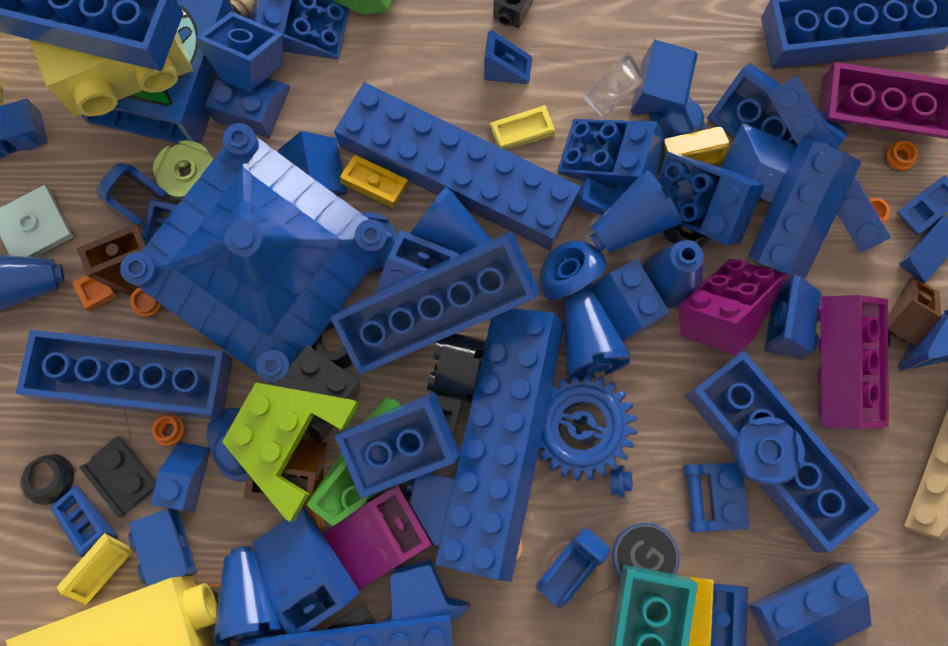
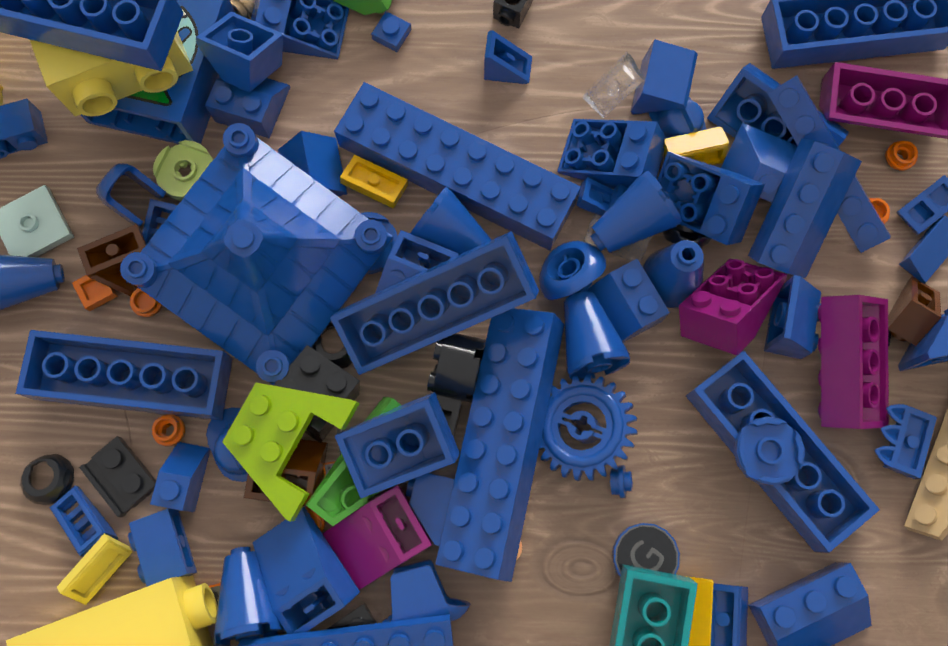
(391, 31): none -> blue plate
(522, 128): light yellow tile -> none
(573, 567): blue animal -> none
(726, 497): blue plate -> none
(907, 439): none -> blue plate

